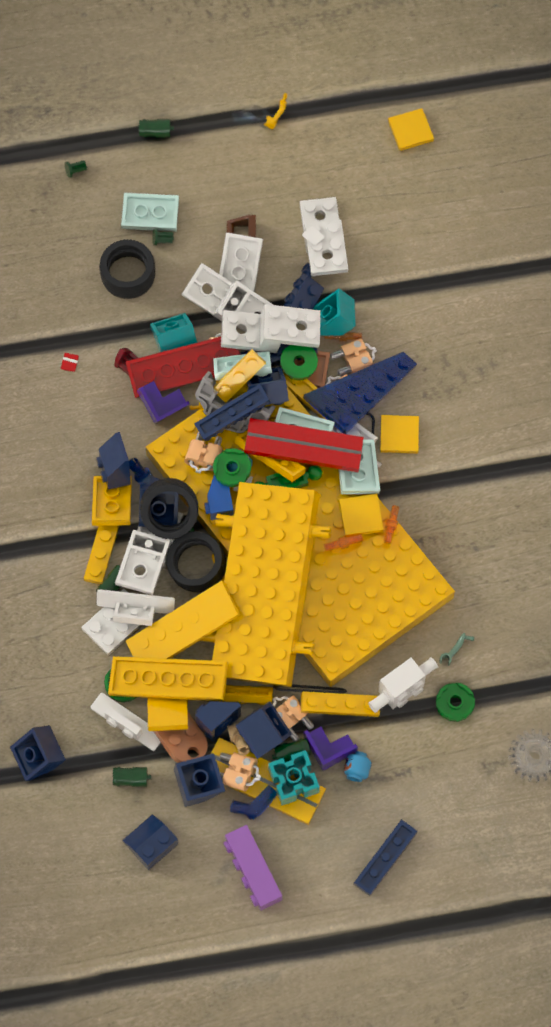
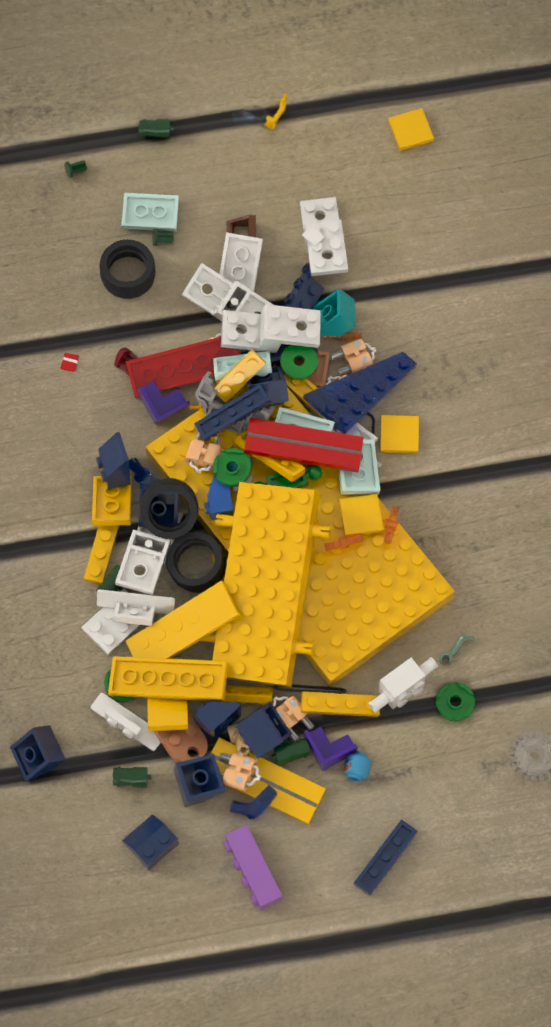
(173, 332): teal slope -> none
(299, 767): teal brick -> none

